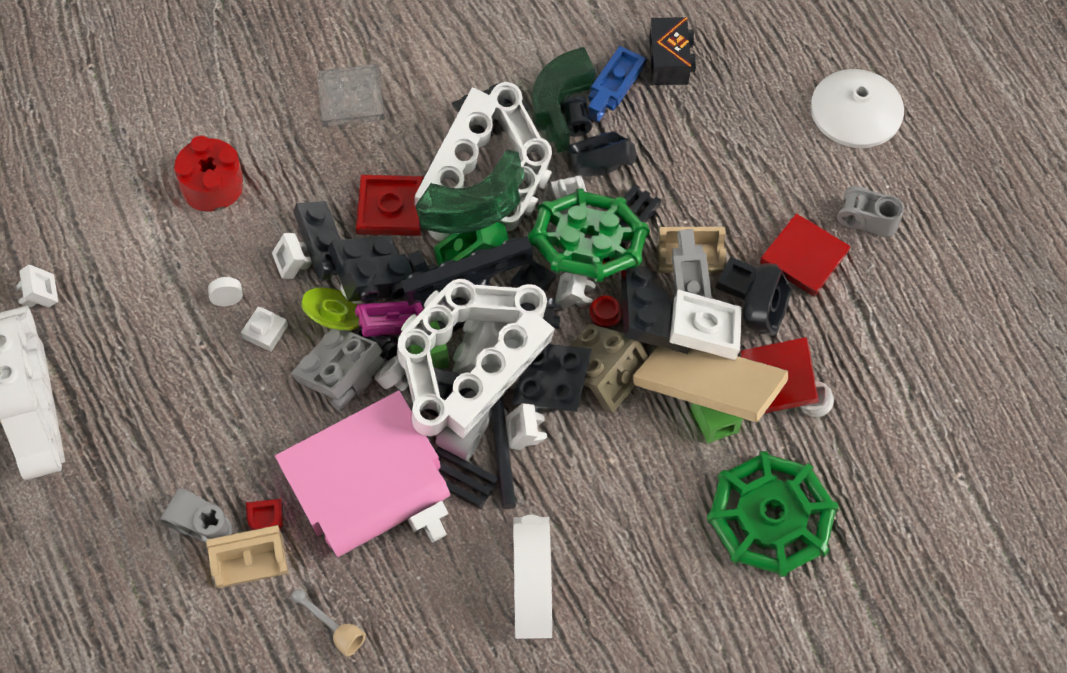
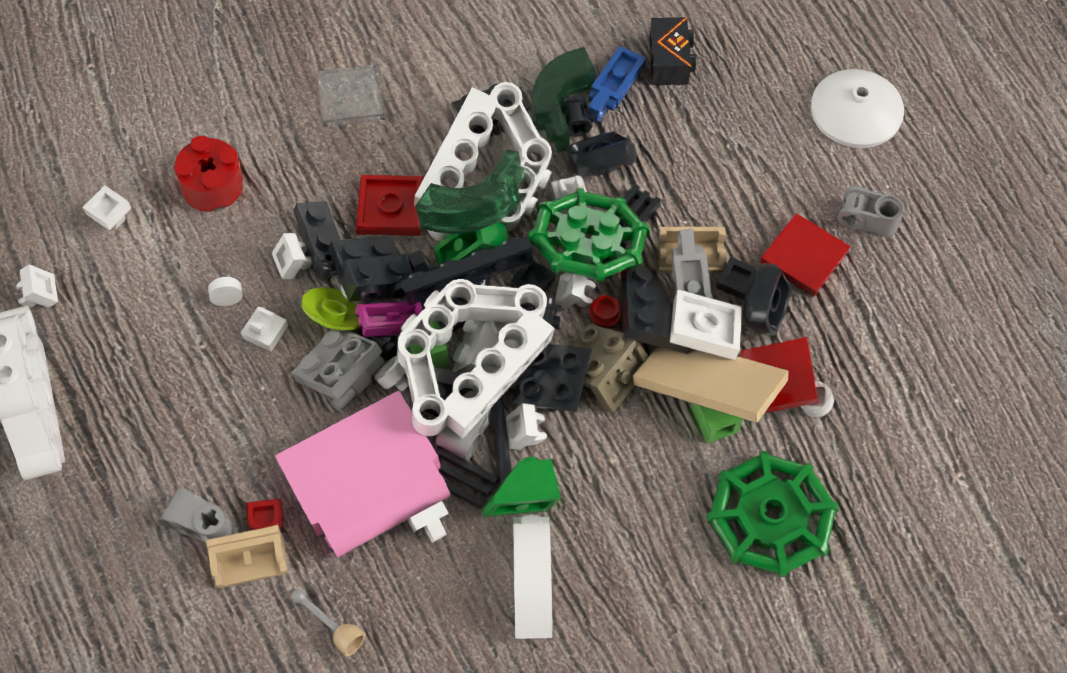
(107, 208): none -> white tile
(526, 489): none -> green slope

